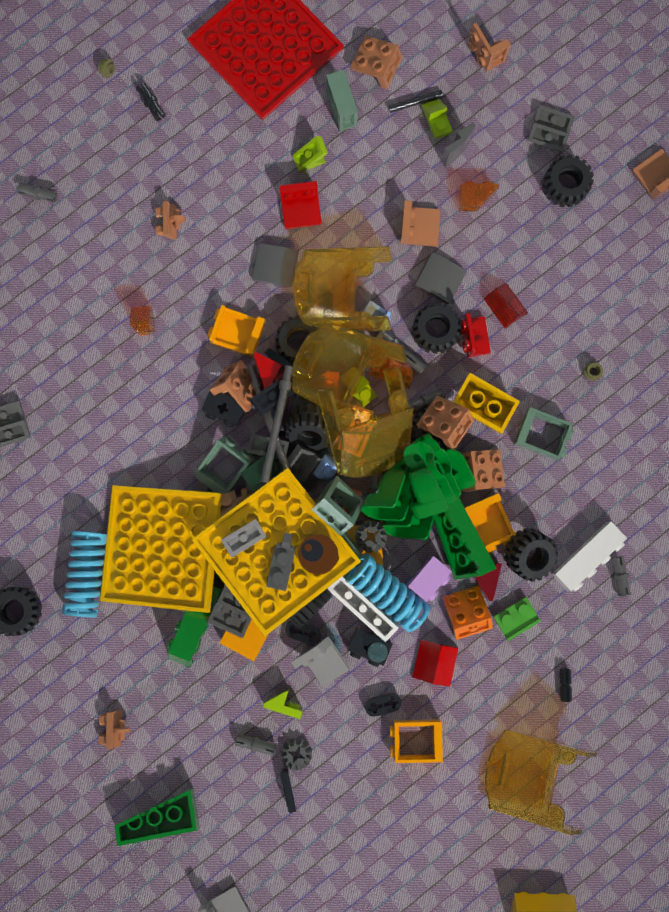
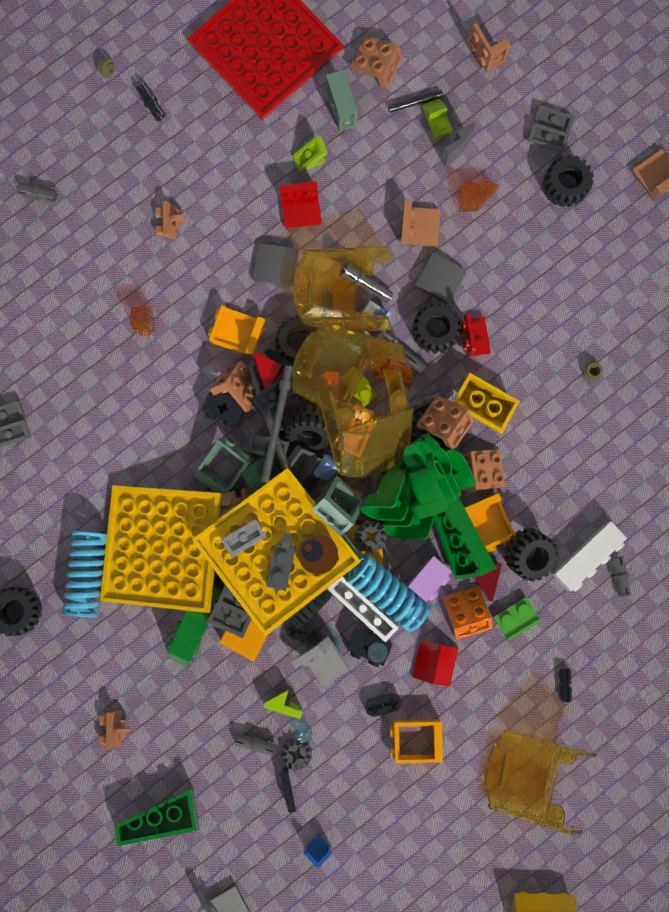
(303, 733): none -> clear light blue plate
(317, 850): none -> blue panel
(358, 278): none -> dark grey pin
(505, 305): clear red panel -> none
(566, 434): sand green window -> none

